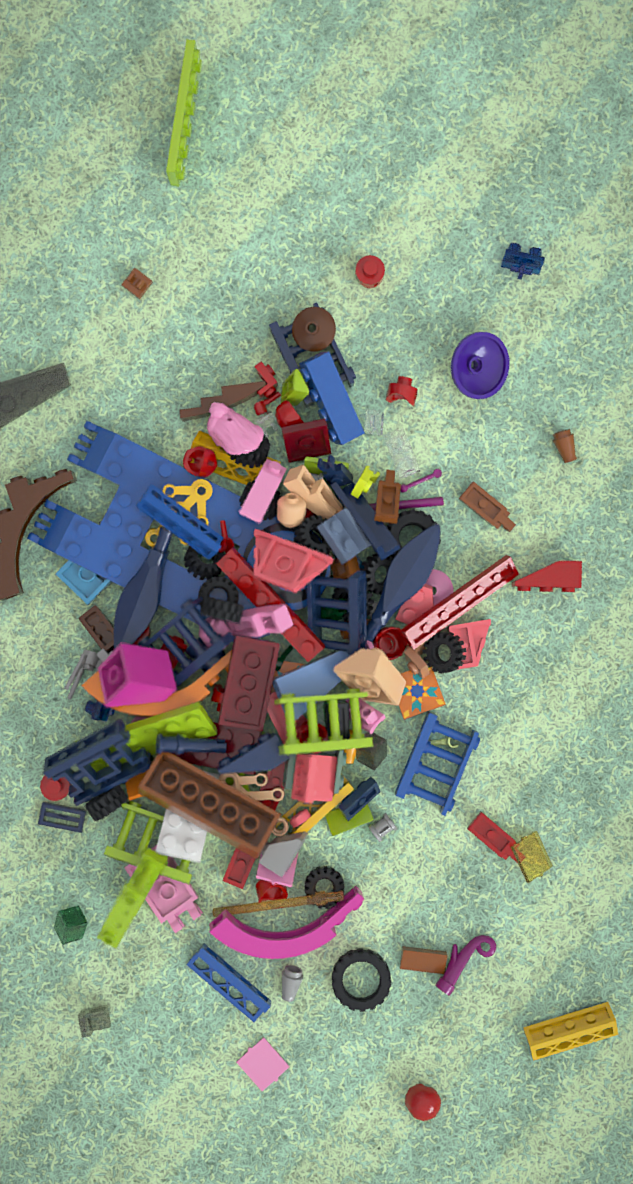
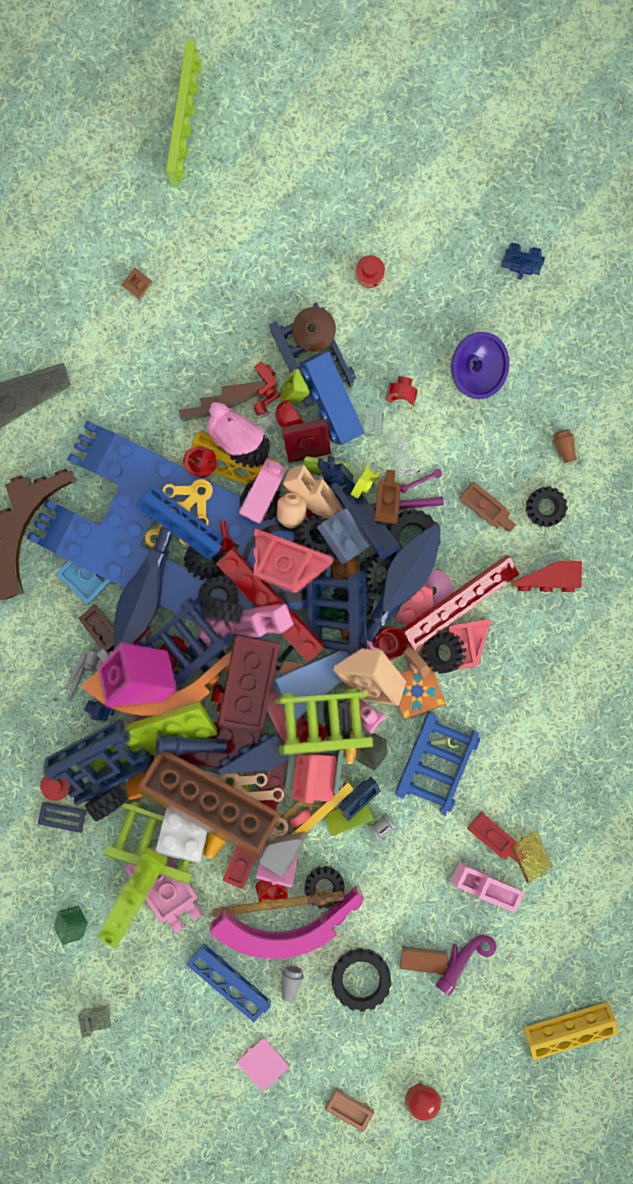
(212, 846): none -> light orange cone
(349, 1110): none -> nougat tile
(486, 887): none -> bright pink slope
(559, 503): none -> black tyre

